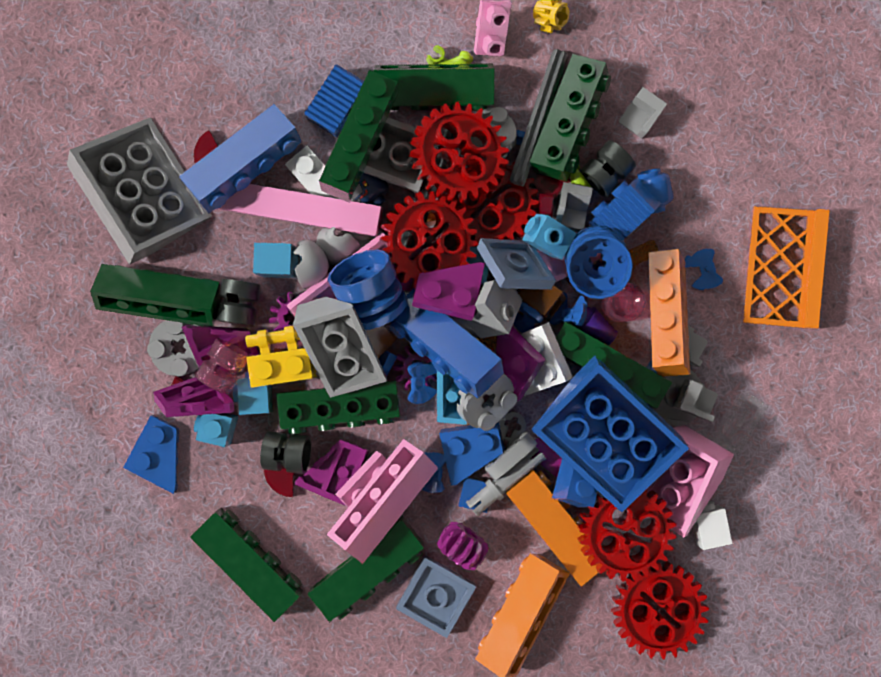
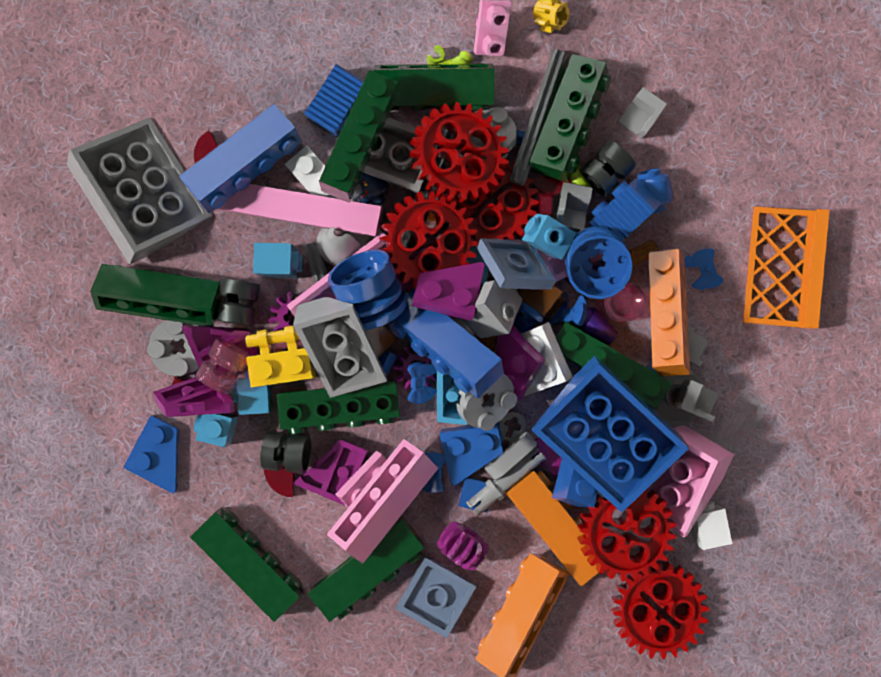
(313, 265): light grey hair -> none

